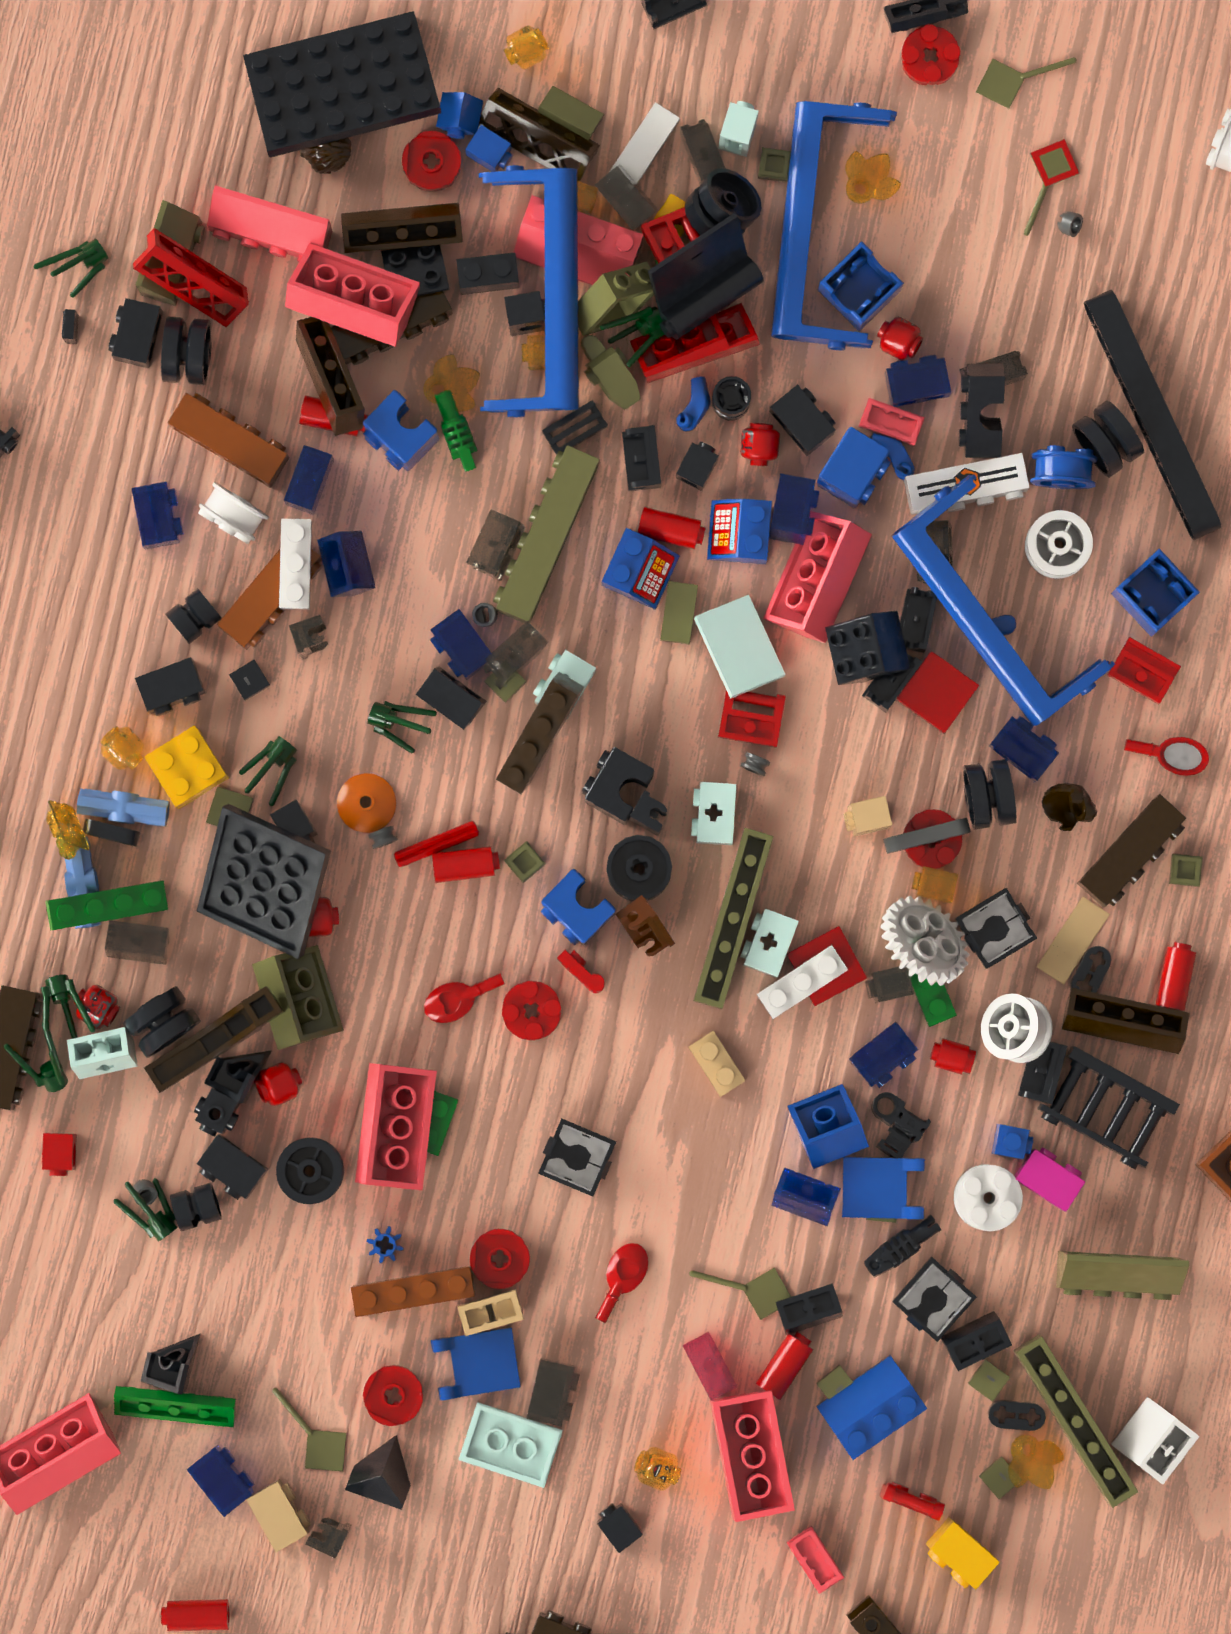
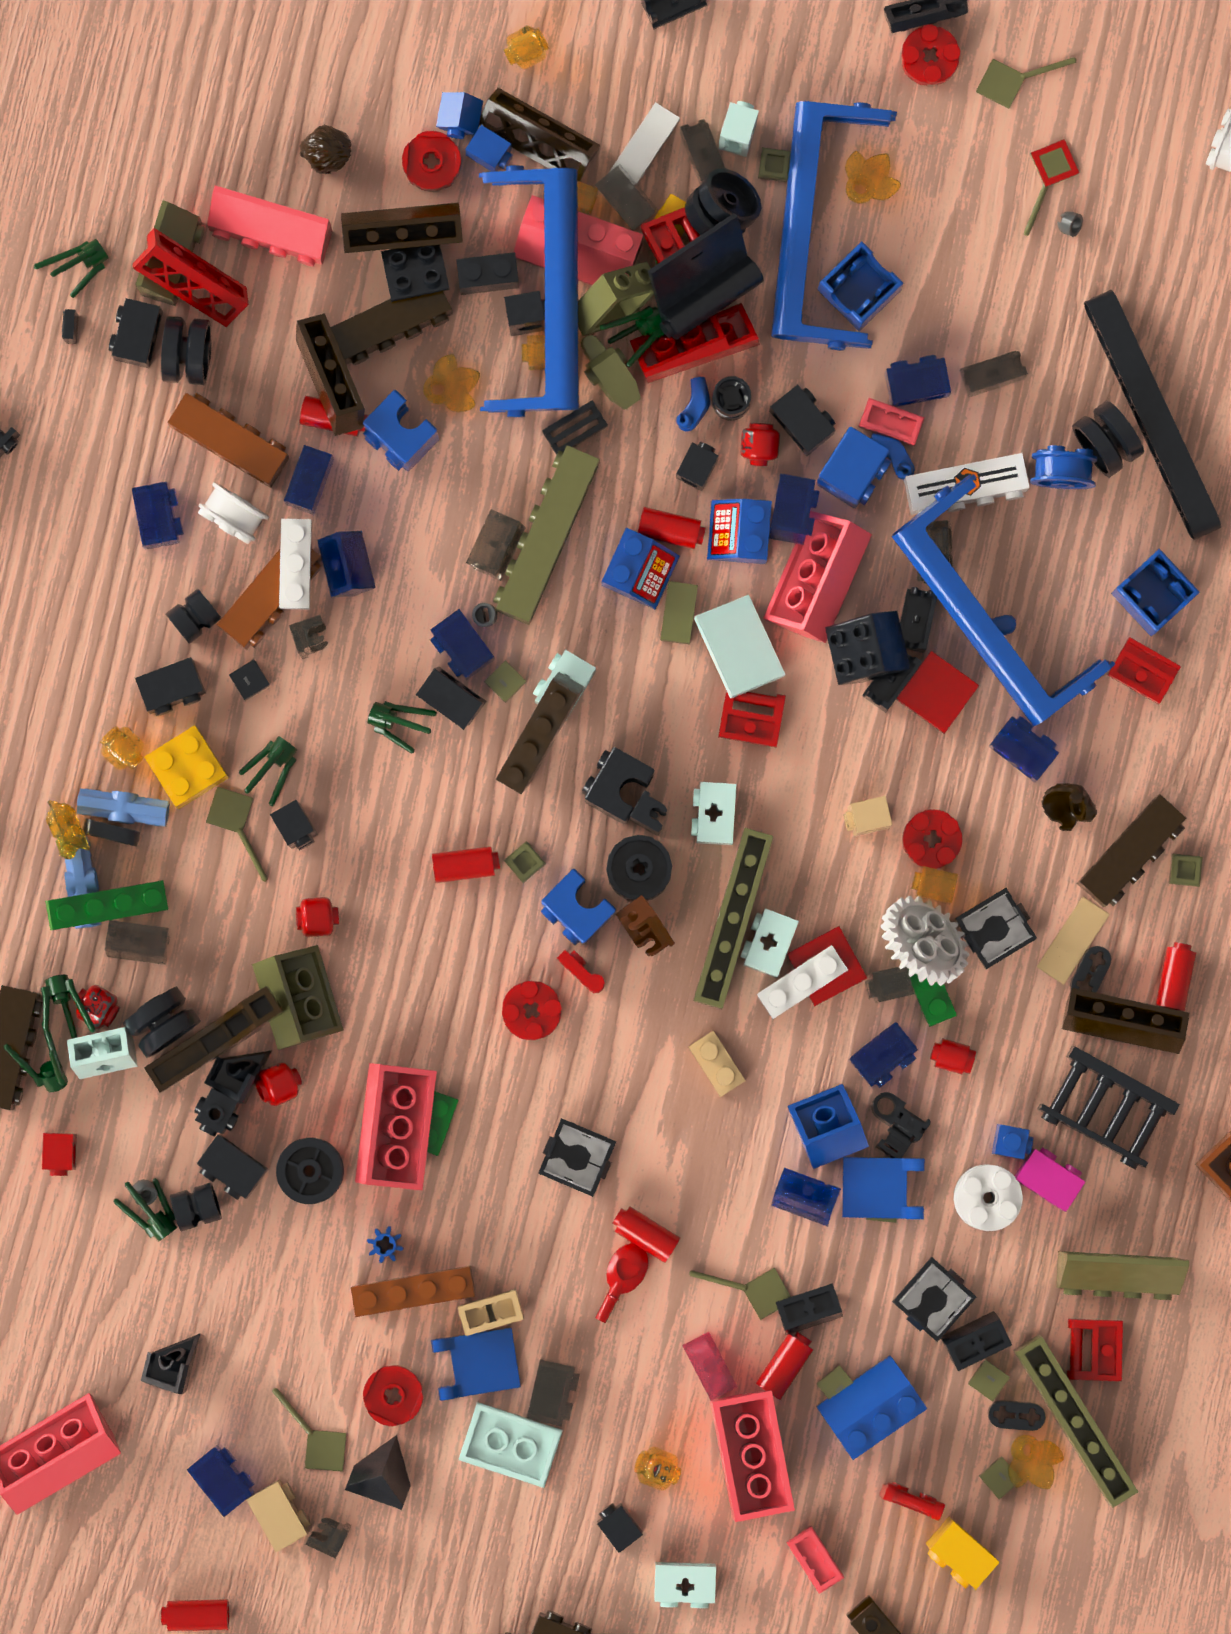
(174, 1407): green plate -> none
(263, 881): black plate -> none
(341, 84): black plate -> none
(351, 294): coral slope -> none
(371, 818): orange dish -> none
(383, 837): dark grey bush -> none
(436, 844): red axle -> none
(456, 430): green hinge -> none
(456, 999): red piece -> none
(487, 1270): red plate -> none
(515, 654): clear smoke hinge -> none
(570, 112): olive tile -> none
(641, 458): black hinge -> none
(645, 1233): none -> red brick
(671, 1573): none -> light aqua brick
(755, 764): dark grey bush -> none
(900, 338): red head -> none
(900, 1247): black hinge -> none
(926, 835): dark grey beam -> none
(983, 387): black arch -> none
(985, 795): black wheel -> none
(1016, 1028): white wheel -> none
(1043, 1074): black hinge -> none
(1055, 561): white wheel -> none
(1105, 1350): none -> red plate
(1155, 1440): white slope -> none
(1174, 754): red piece -> none

